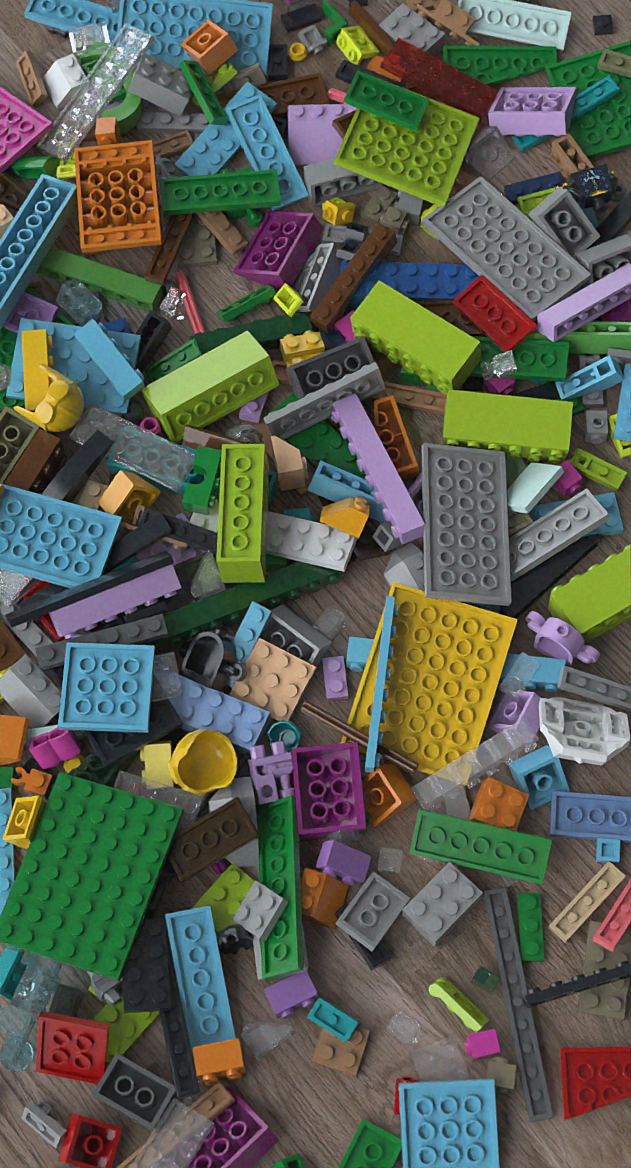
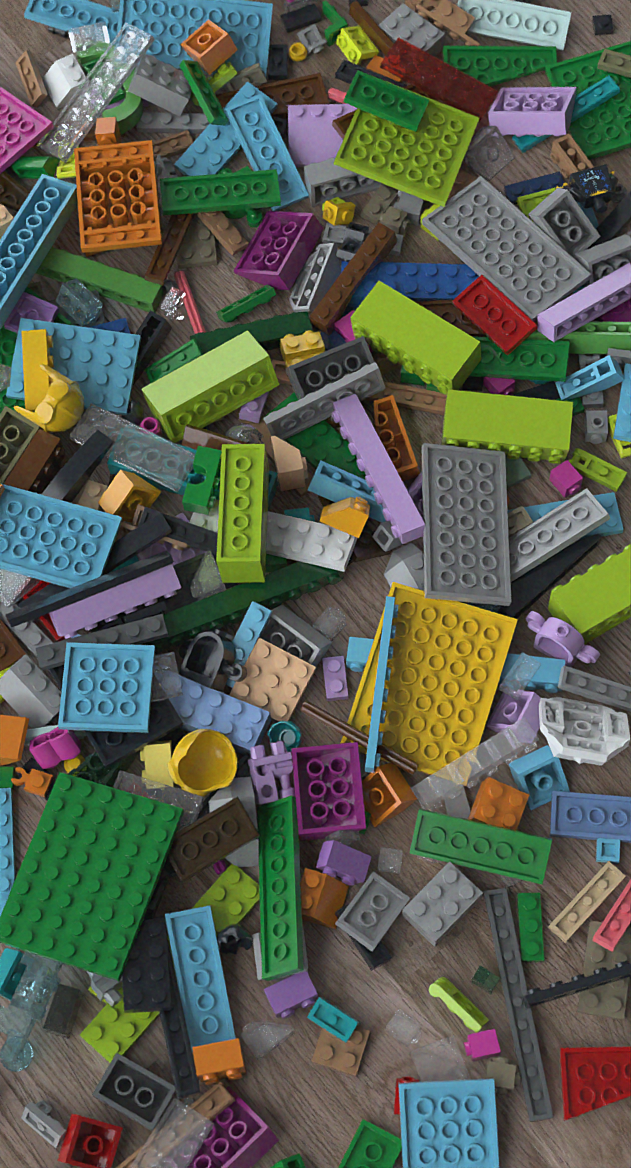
(24, 820): yellow slope -> none
(71, 1047): red plate -> none
(109, 360): medium azure brick -> none
(260, 910): light grey plate -> none
(288, 299): neon yellow slope -> none
(502, 365): clear plate -> none
(532, 486): light aqua tile -> none

